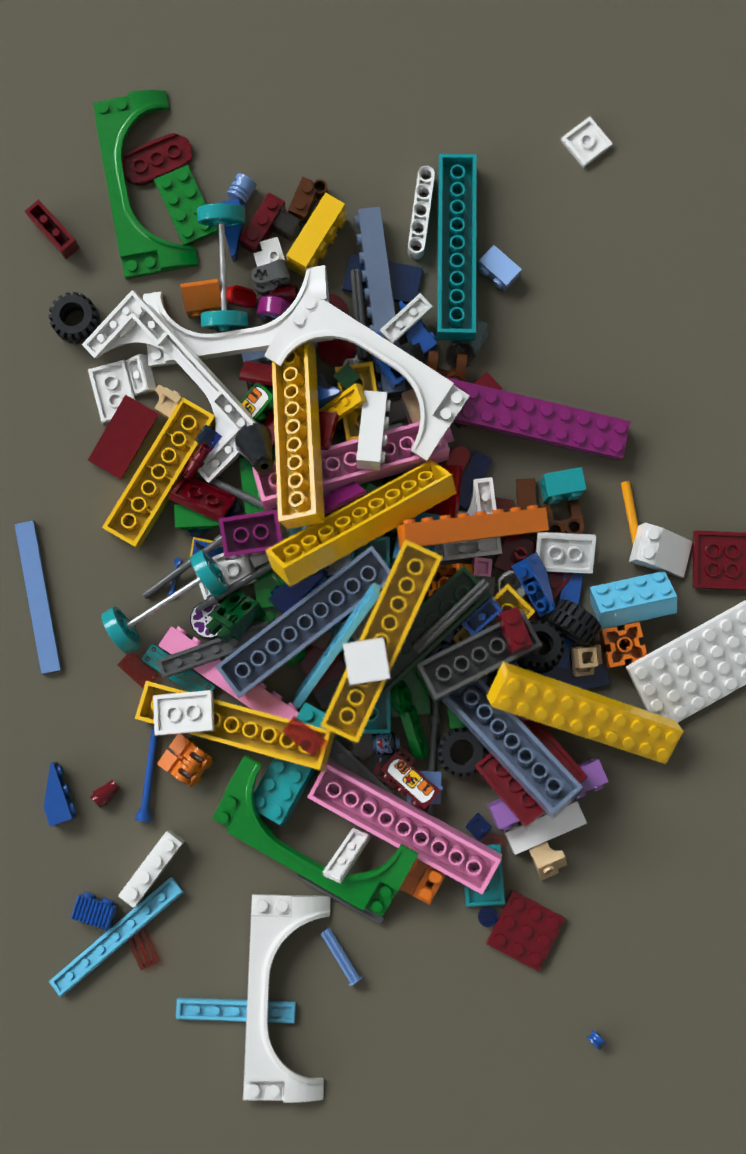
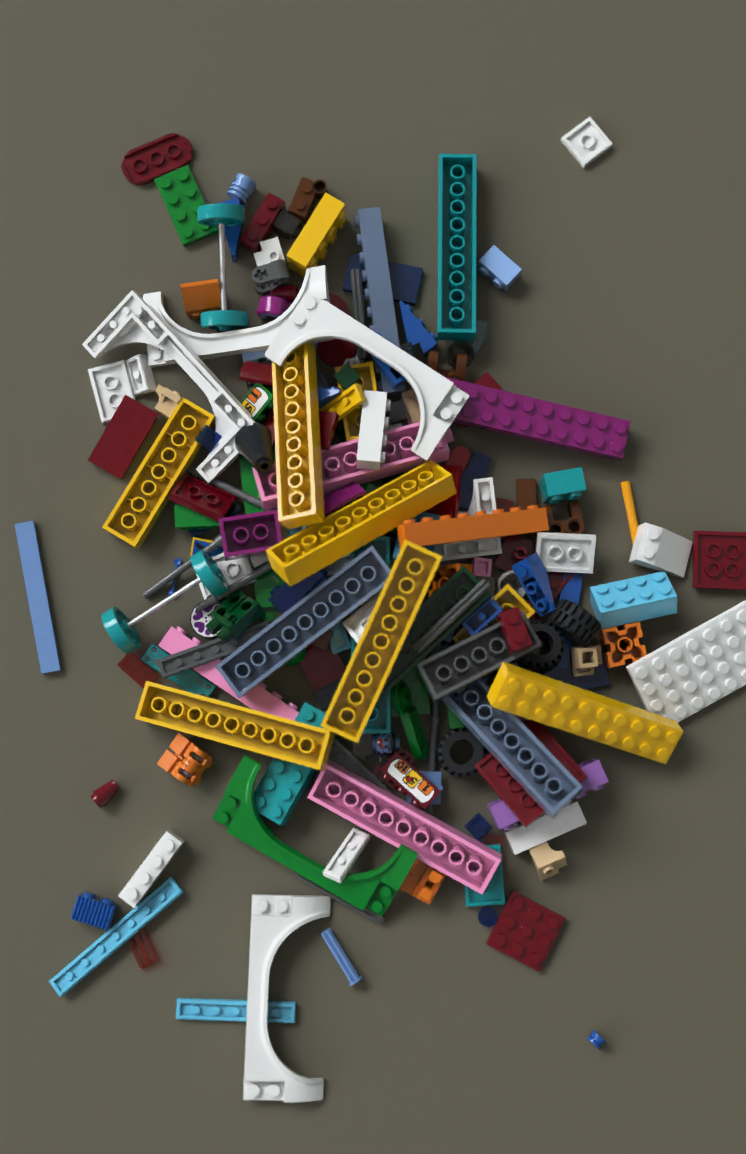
(52, 229): dark red brick -> none
(57, 800): blue slope -> none
(67, 305): black tyre -> none
(139, 249): green piece -> none
(144, 813): blue piece -> none
(183, 713): white plate -> none
(197, 461): dark red pin -> none
(241, 296): red tile -> none
(304, 736): clear red tile -> none
(336, 644): medium azure tile -> none
(366, 661): white tile -> none
(406, 319): white tile -> none
(423, 204): white beam -> none

